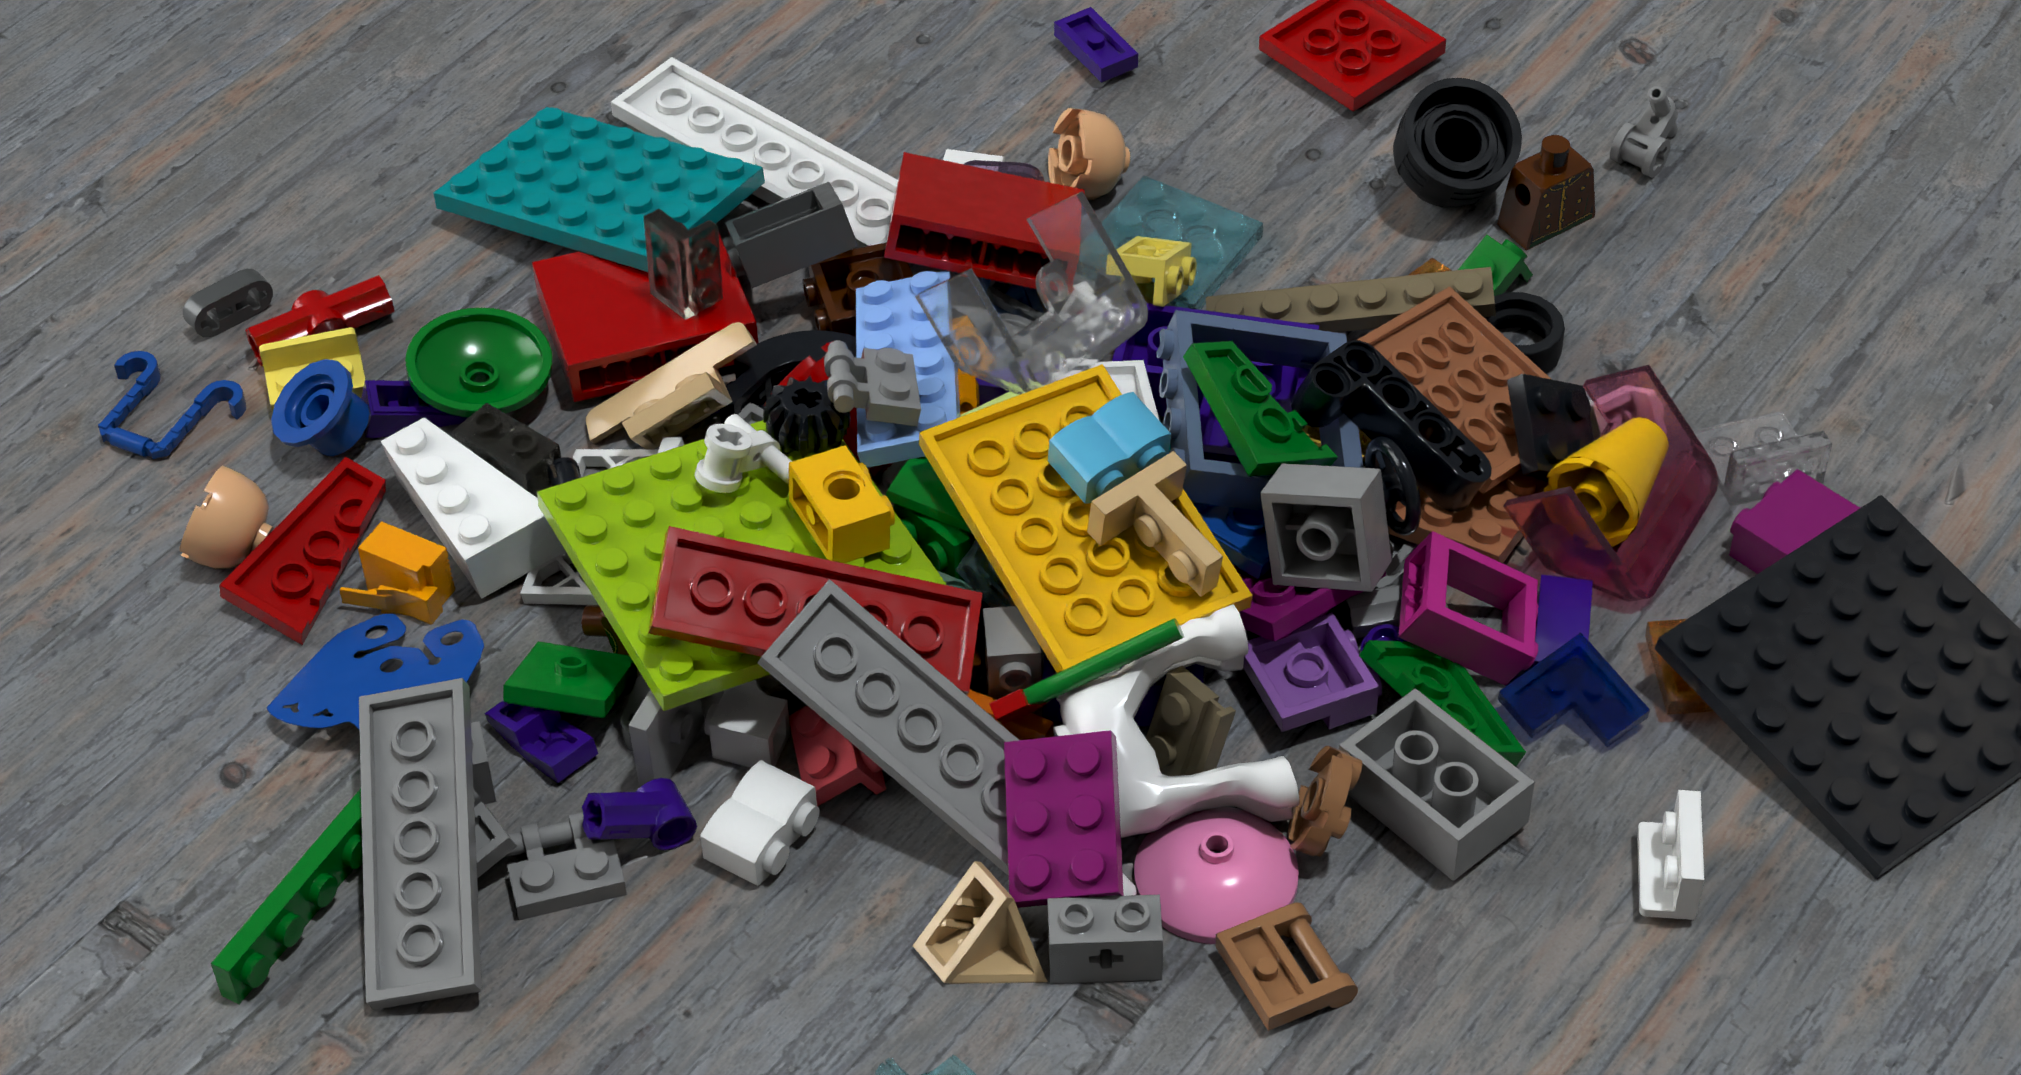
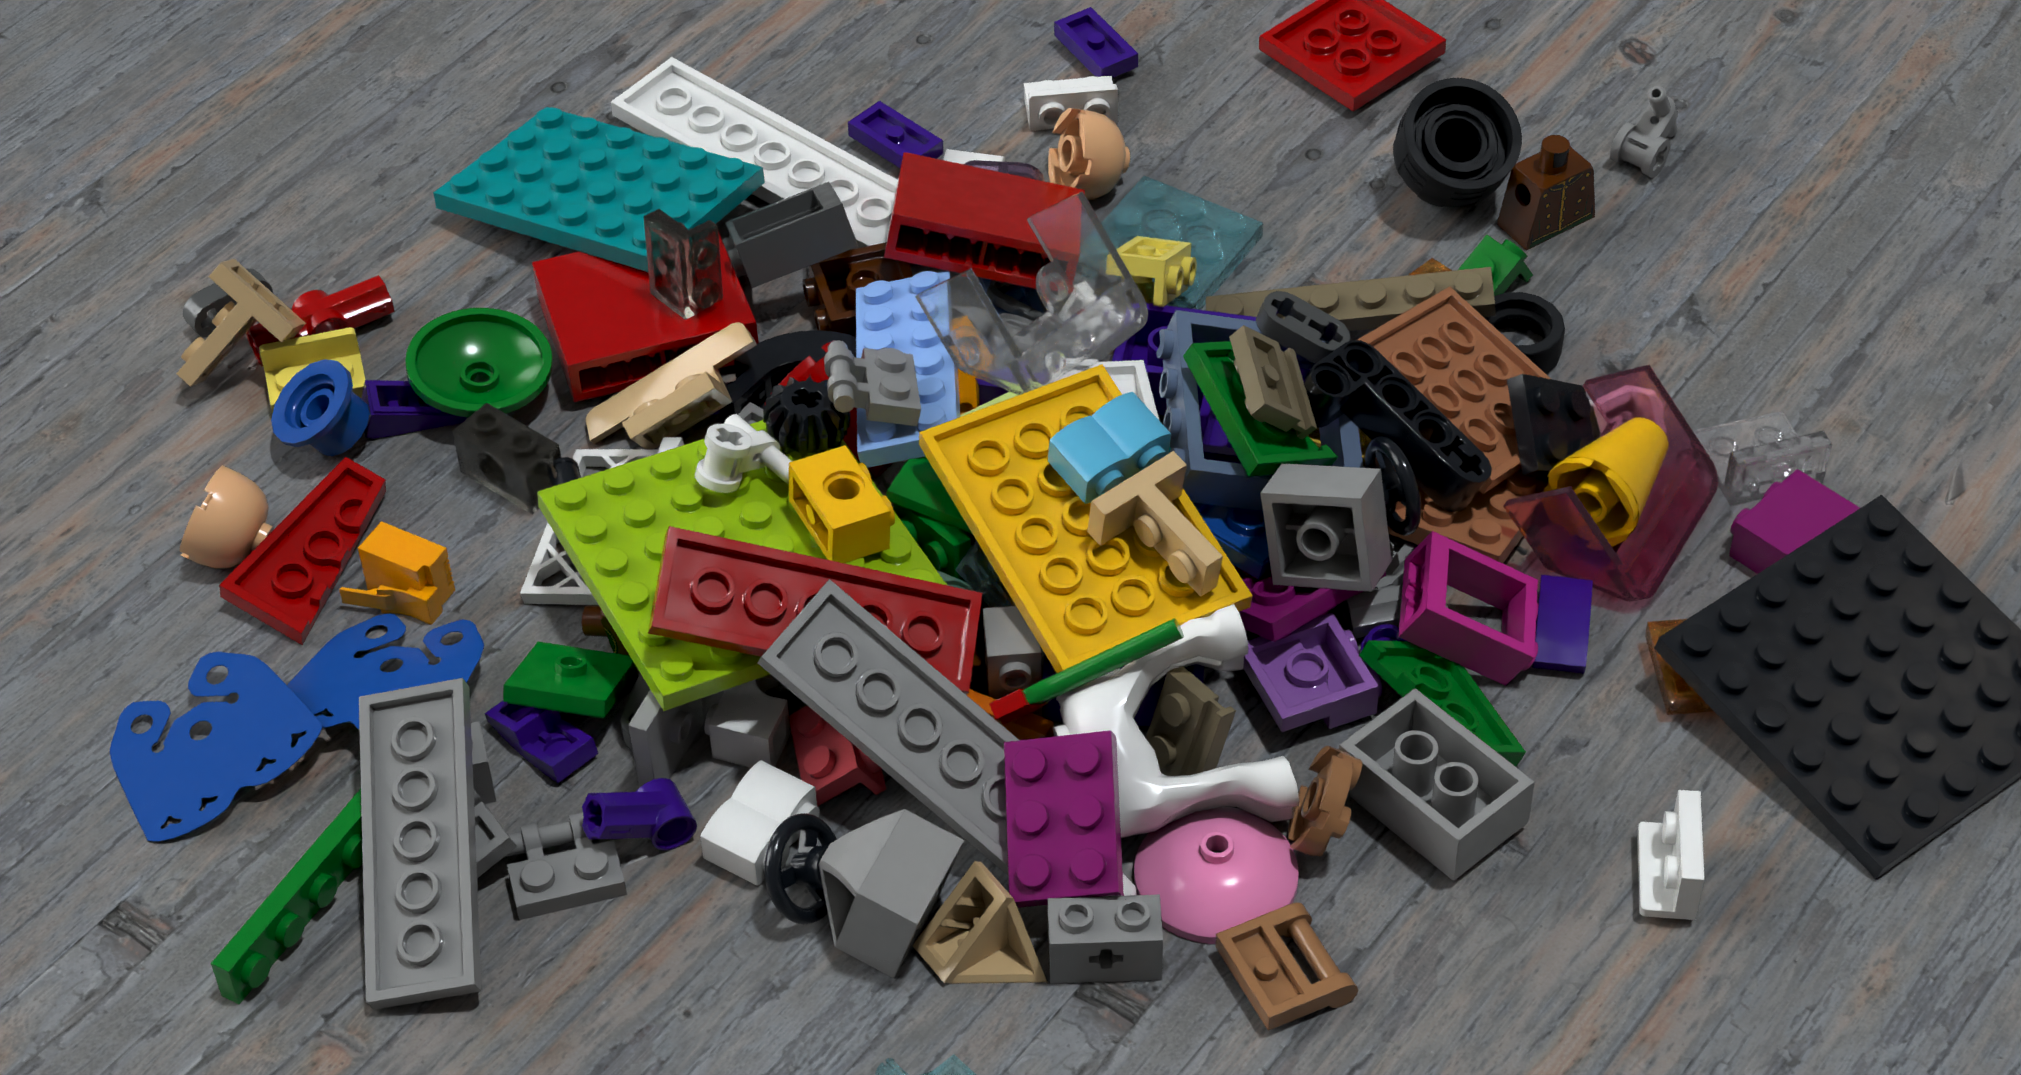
(144, 385): blue piece -> none
(221, 763): none -> blue piece
(233, 321): none -> tan bracket
(472, 507): white wedge -> none
(869, 882): none -> light grey piece
(893, 134): none -> dark purple plate
(1050, 98): none -> white bracket
(1272, 382): none -> dark tan plate
(1302, 326): none -> dark grey beam
(1576, 680): clear blue plate -> none

